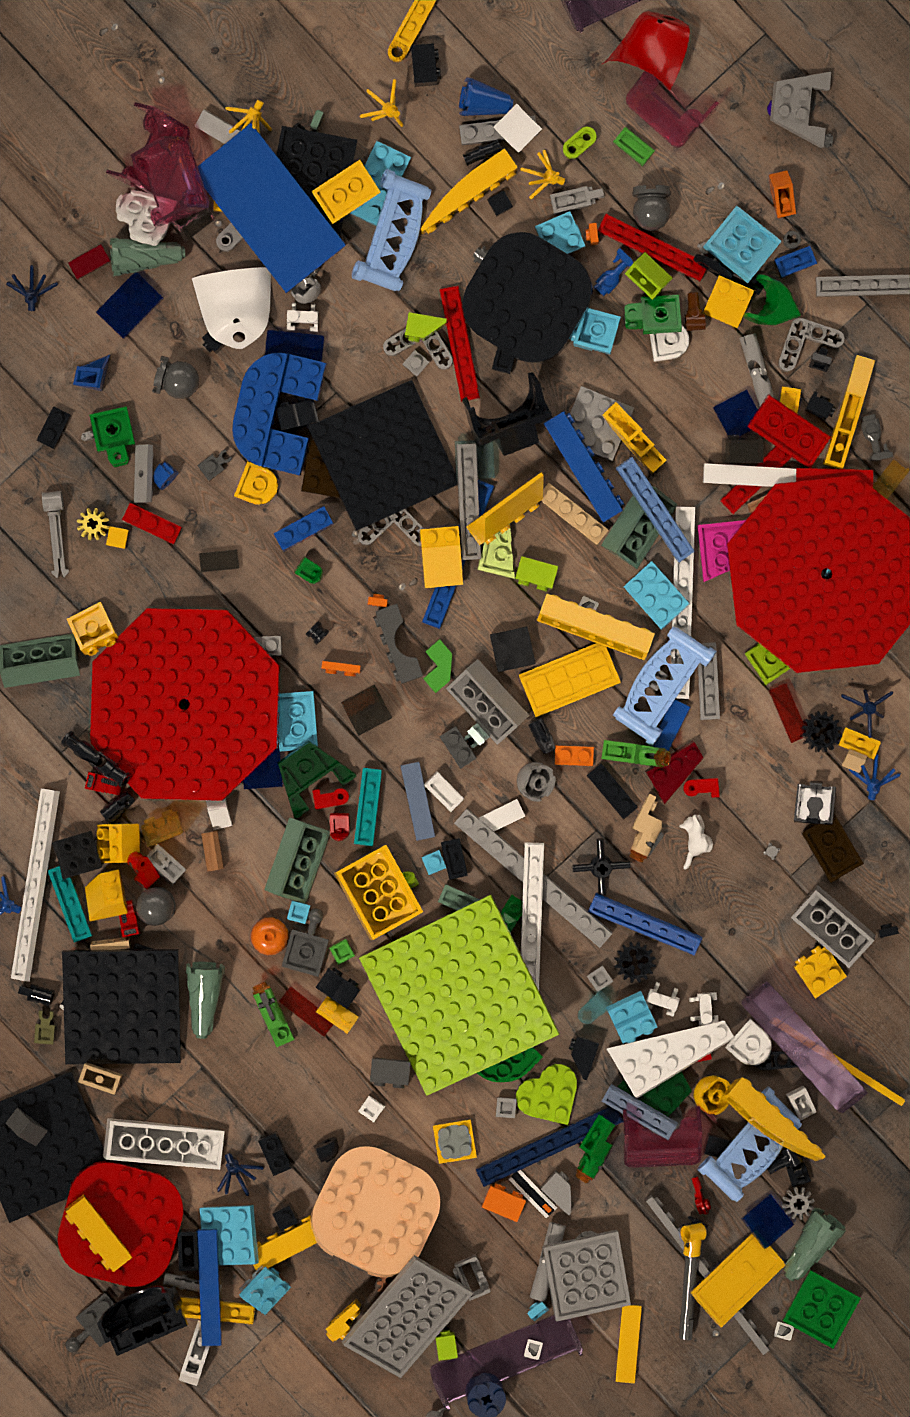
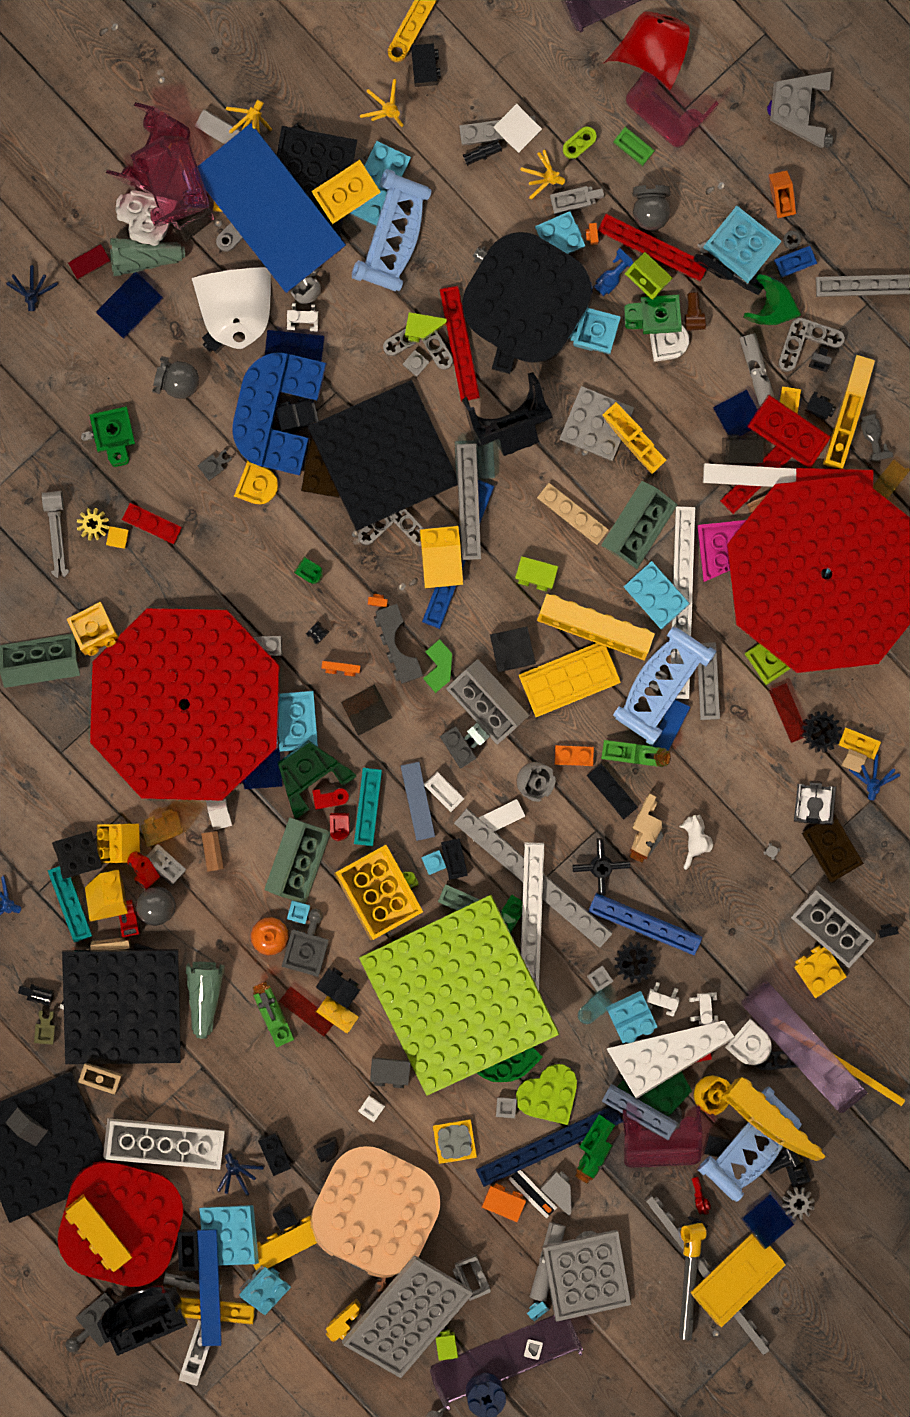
(35, 885): white plate -> none
(53, 427): black plate -> none
(85, 752): black piece -> none
(92, 374): blue slope -> none
(102, 784): red leg -> none
(117, 807): black hinge -> none
(143, 473): light grey tile -> none
(164, 475): blue piece -> none
(219, 560): clear smoke tile -> none
(303, 529): blue brick -> none
(316, 121): sand green tile -> none
(342, 951): bright green tile -> none
(470, 188): yellow slope -> none
(483, 99): blue cone -> none
(498, 556): yellowish green wing -> none
(500, 203): black tile -> none
(507, 511): yellow slope -> none
(542, 735): black hinge -> none
(583, 465): blue brick -> none
(583, 1054): black slope -> none
(588, 603): sticker -> none
(628, 1344): yellow tile -> none
(655, 509): medium blue tile -> none
(670, 777): dark red wing -> none
(696, 786): red leg -> none
(728, 301): yellow slope -> none
(784, 1331): white sticker -> none
(801, 1102): white slope -> none
(817, 1237): sand green cone -> none
(821, 1309): green plate -> none
(867, 708): dark blue plant -> none

